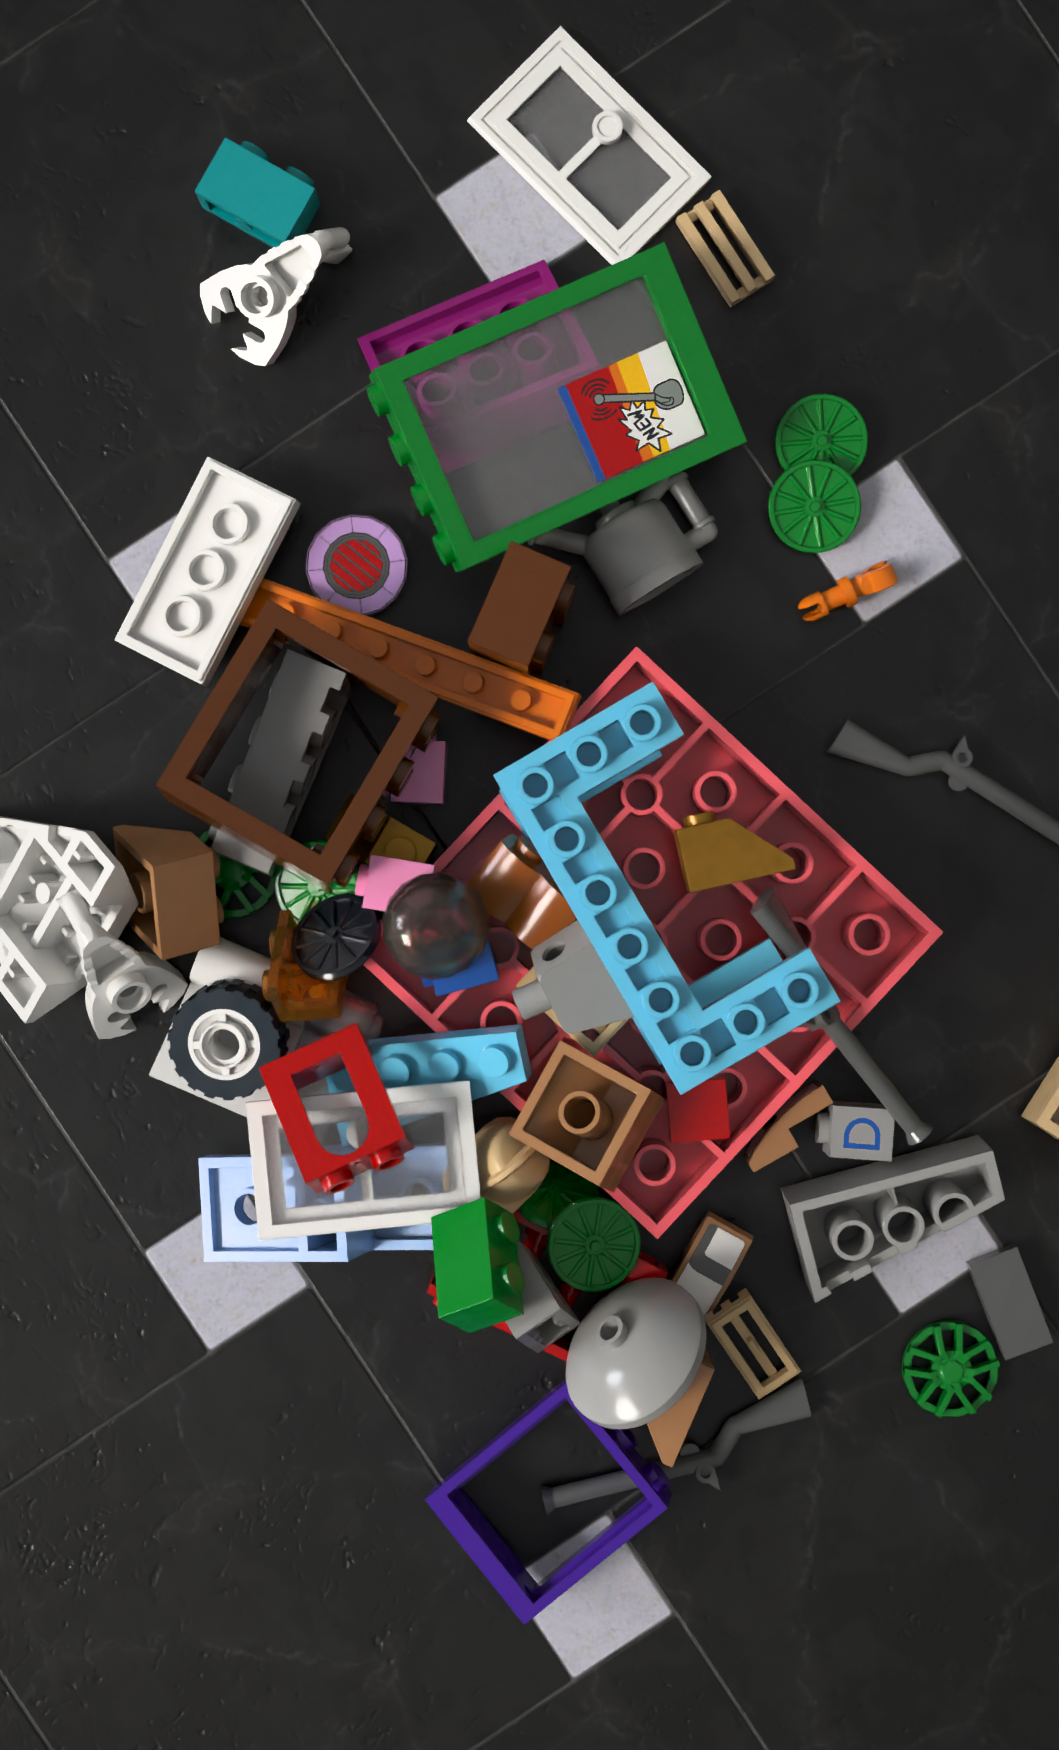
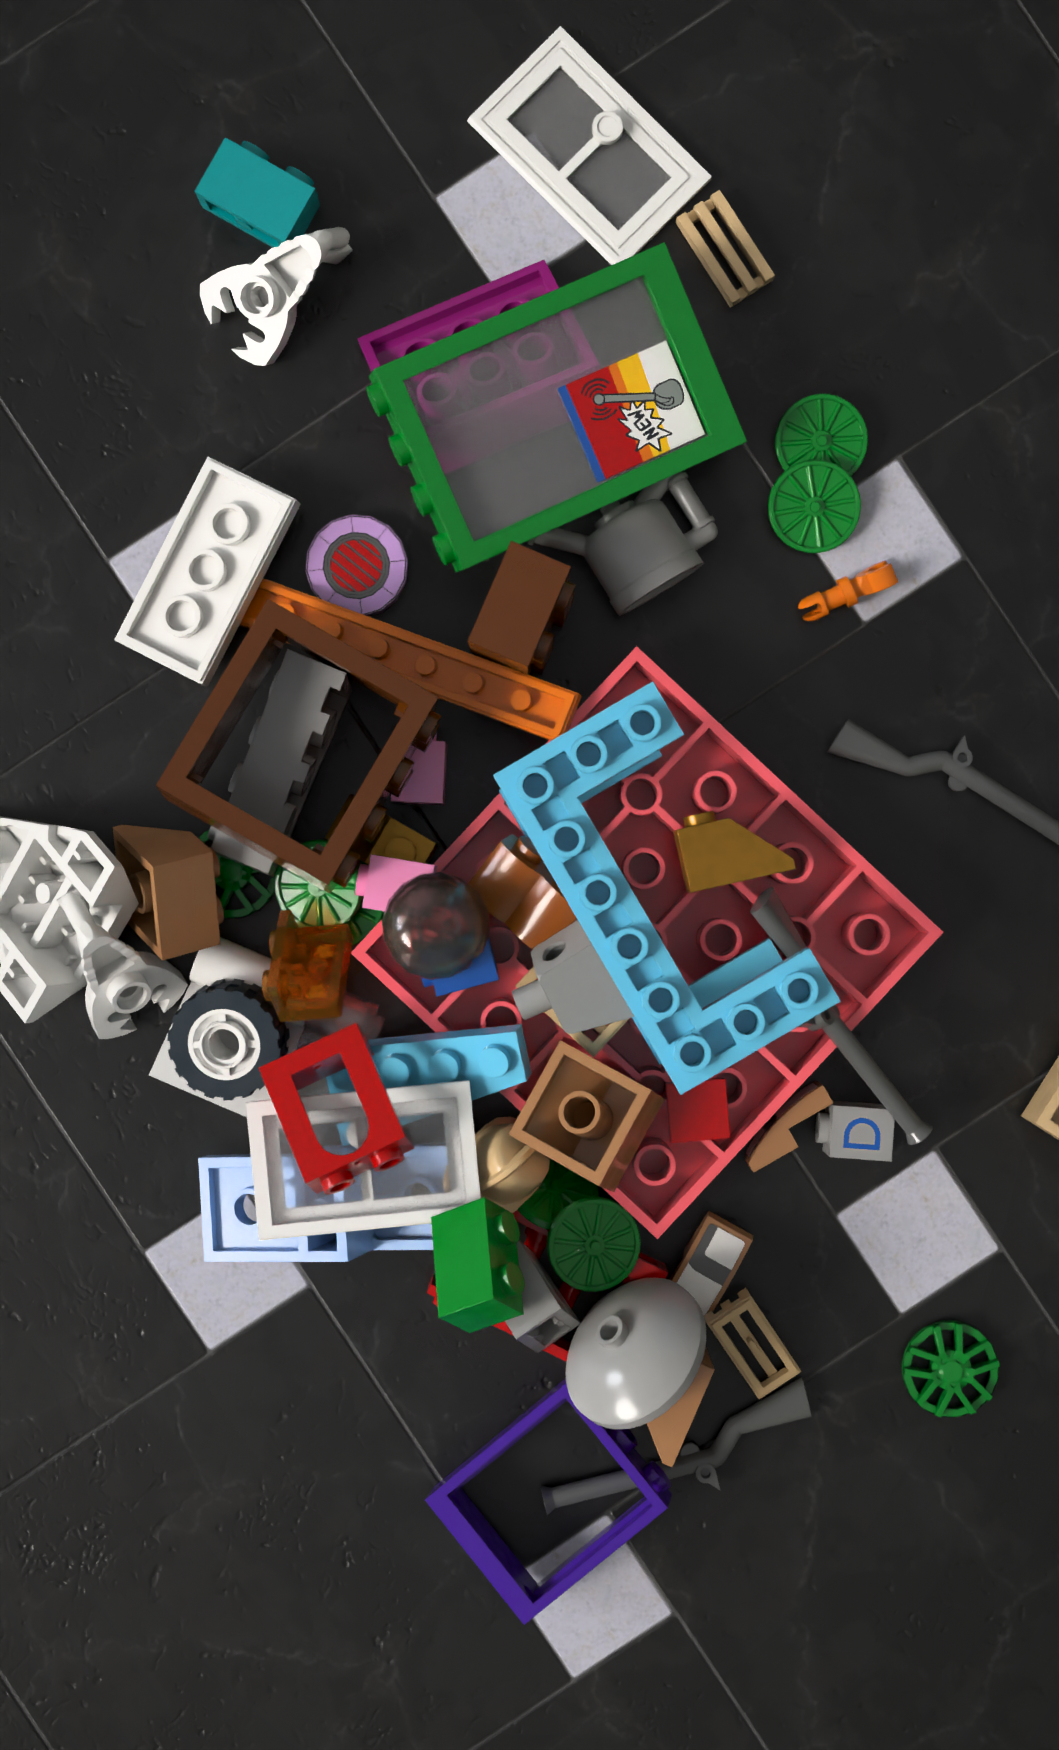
(335, 937): black wheel -> none
(886, 1208): light grey wedge -> none
(1009, 1302): dark grey tile -> none

